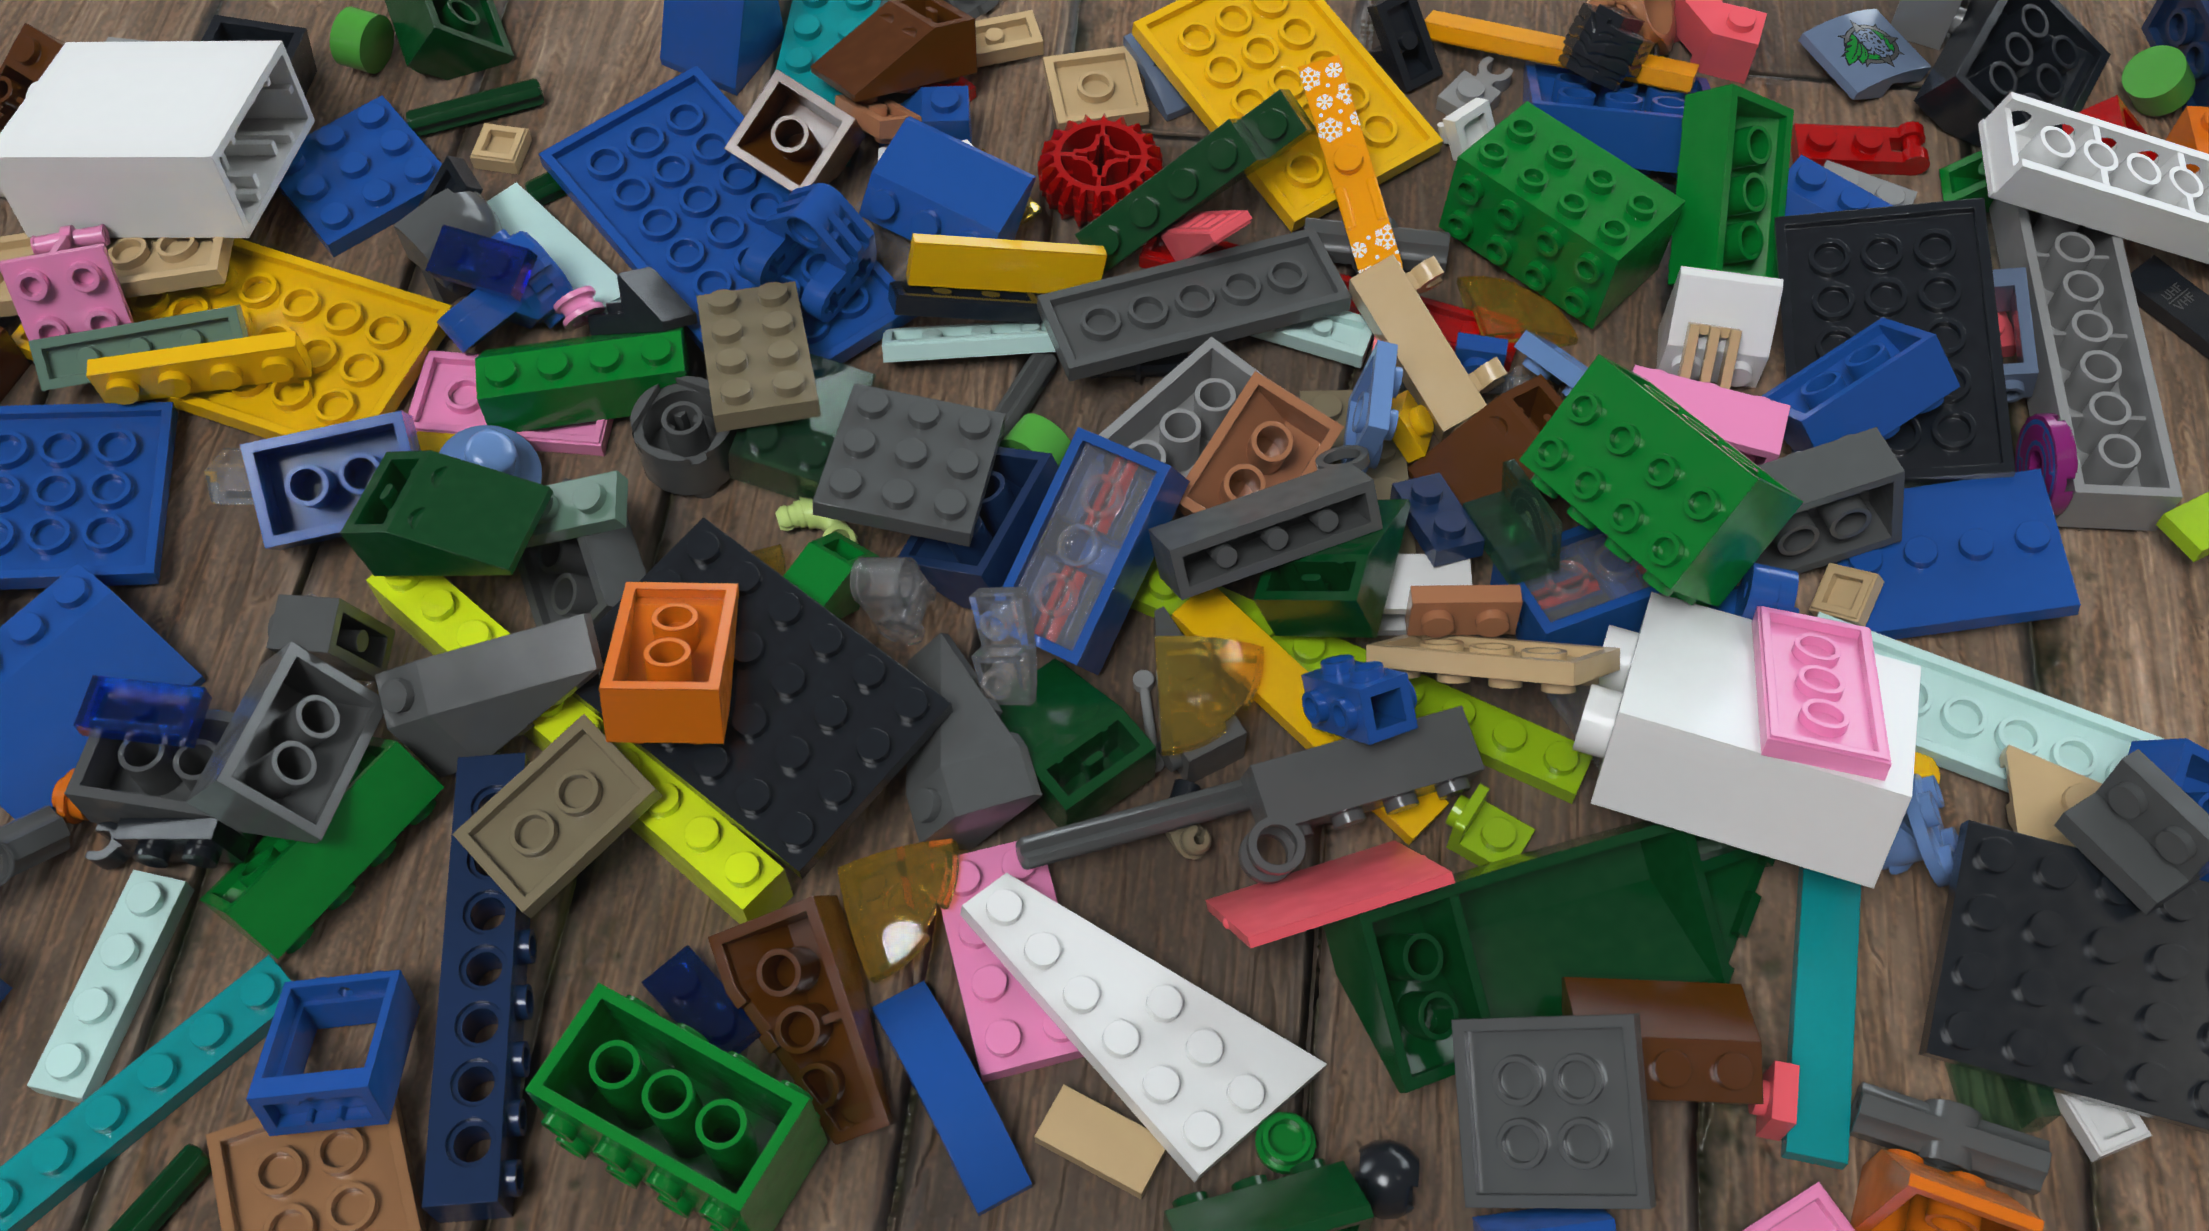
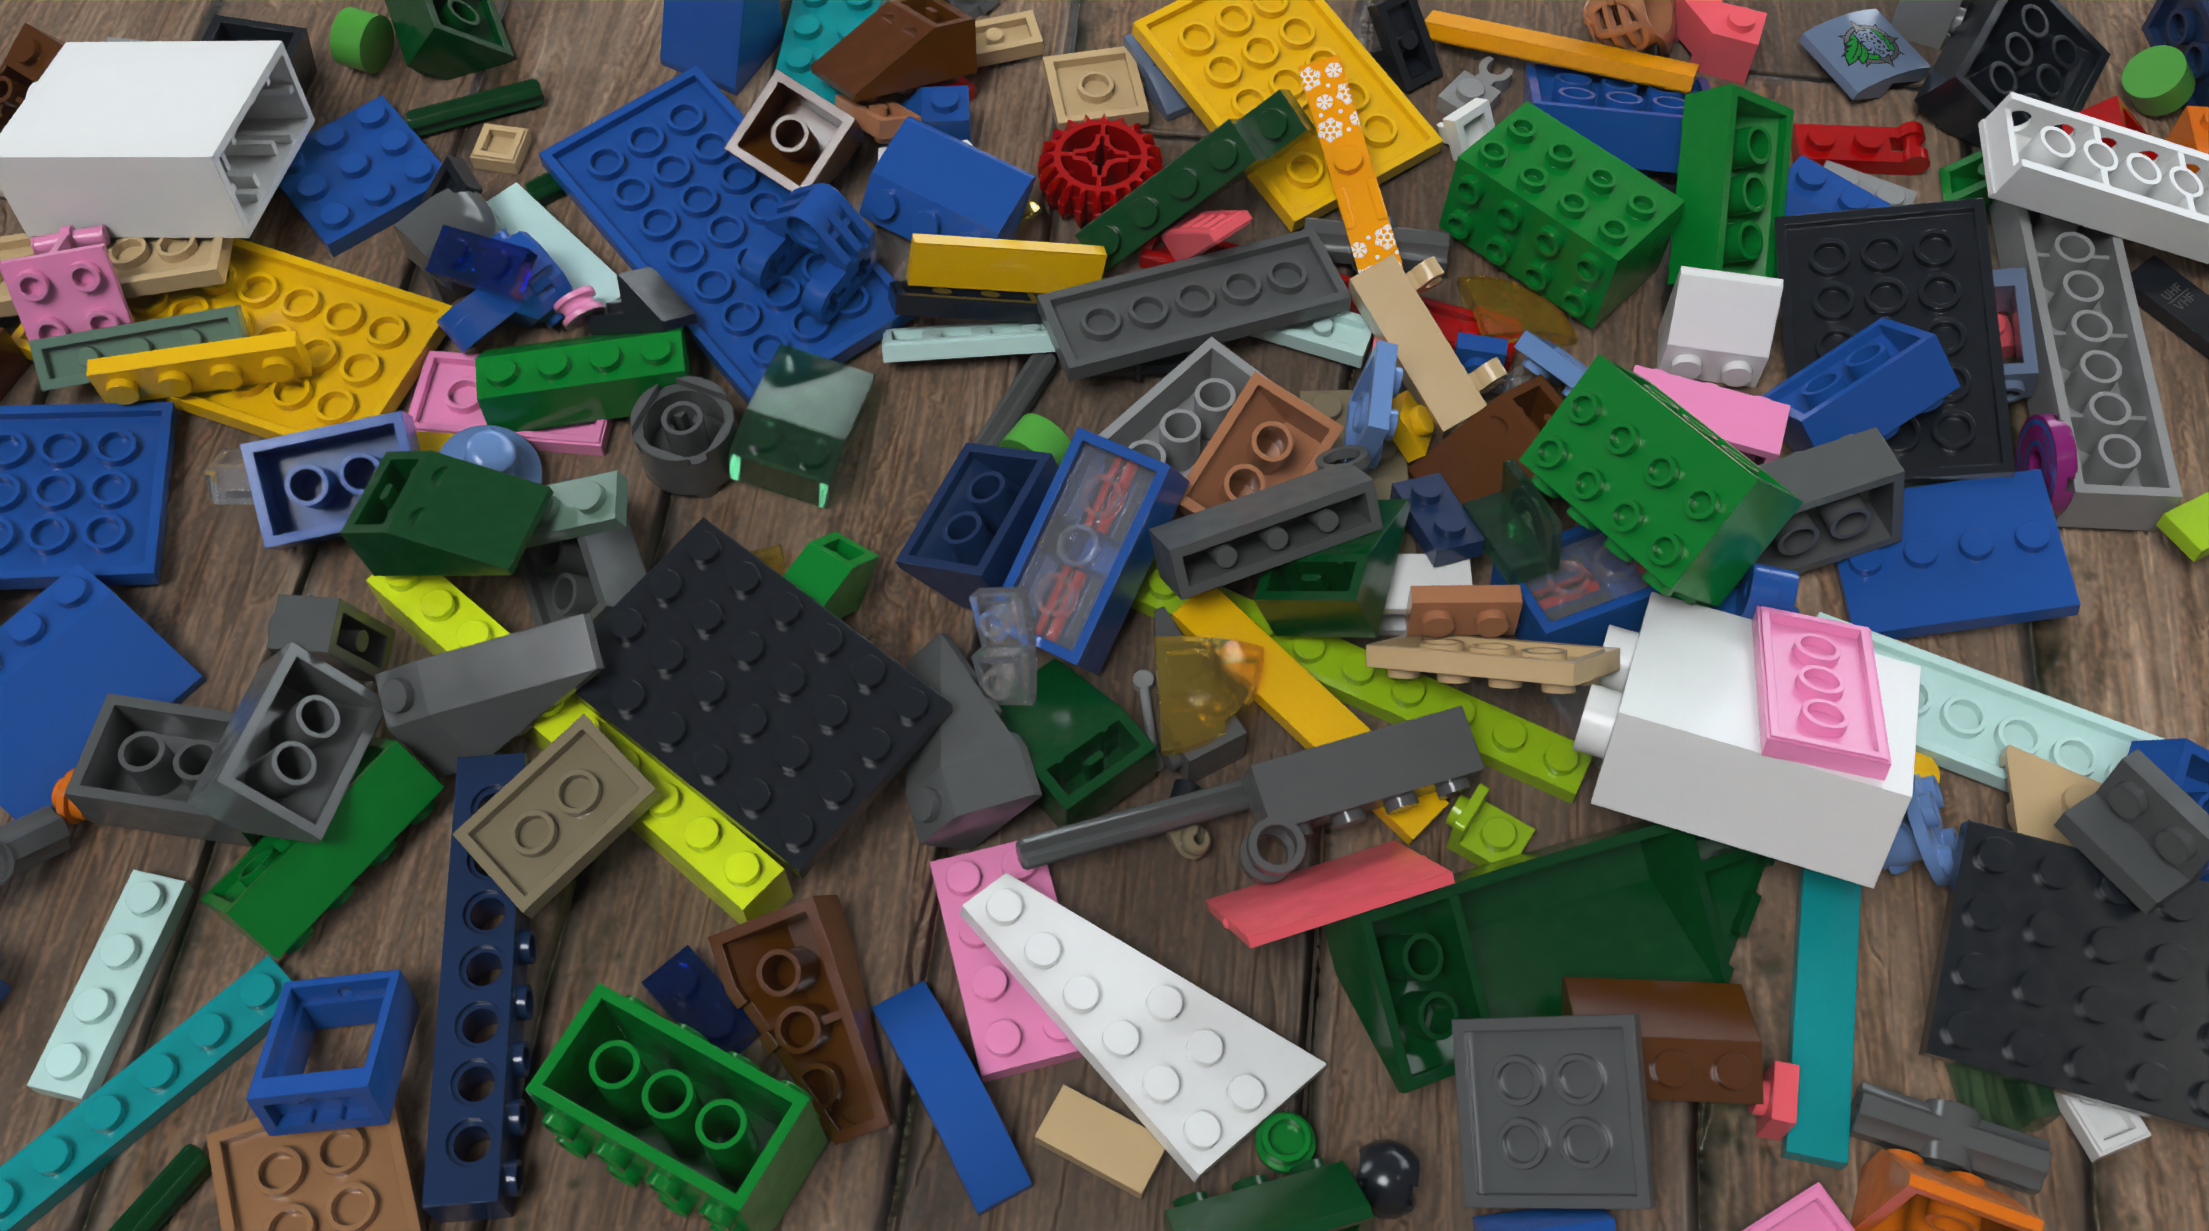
(143, 711): clear blue plate -> none
(166, 840): black plate -> none
(670, 663): orange slope -> none
(757, 356): dark tan plate -> none
(801, 515): yellowish green piece -> none
(893, 596): clear piece -> none
(894, 899): clear yellow brick -> none
(910, 464): dark grey plate -> none
(1359, 699): blue brick -> none
(1605, 45): black hair -> none
(1729, 356): tan tile -> none
(1847, 594): tan tile -> none

